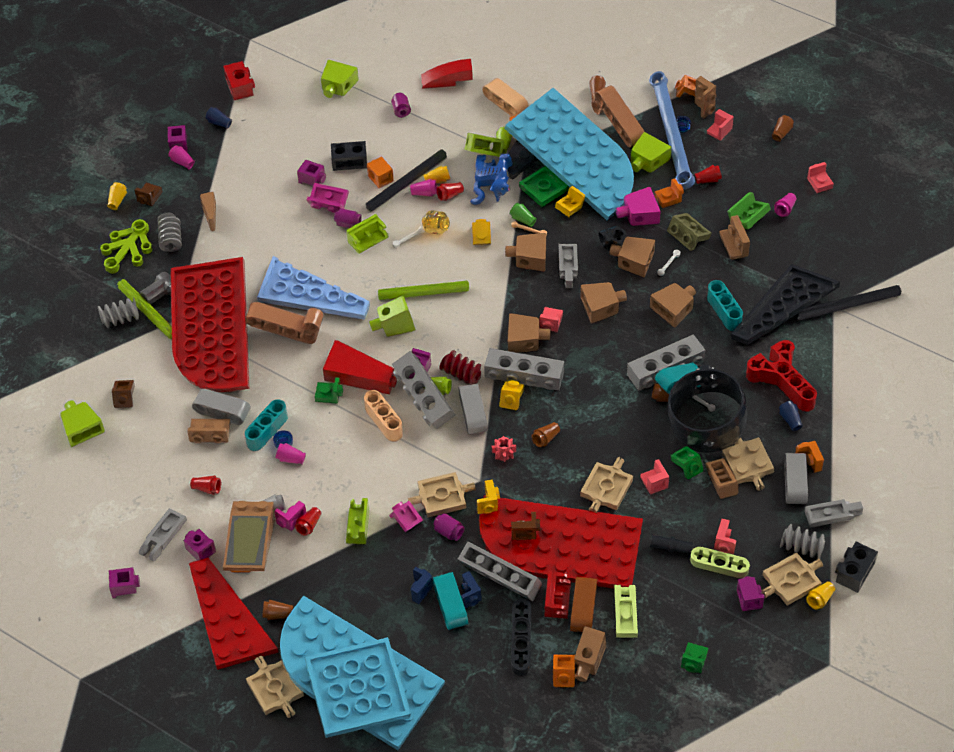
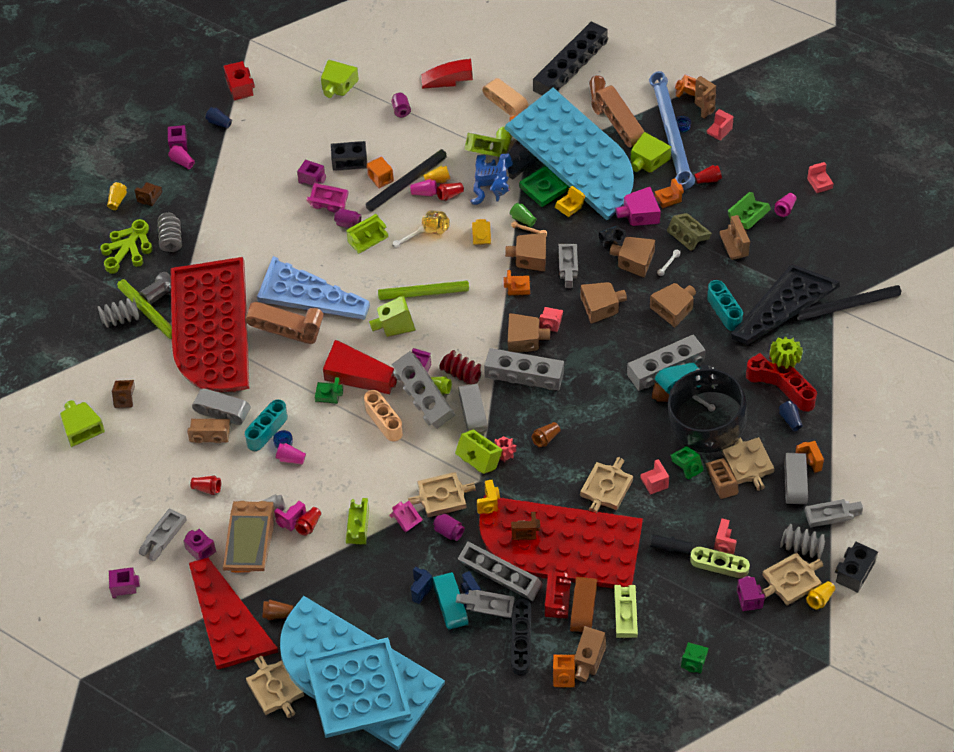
(209, 207): medium nougat slope -> none
(478, 451): none -> lime brick
(487, 603): none -> light grey hinge
(511, 394): yellow bracket -> none
(517, 284): none -> orange bracket
(571, 59): none -> black brick
(783, 126): dark orange cone -> none
(786, 352): none -> lime gear

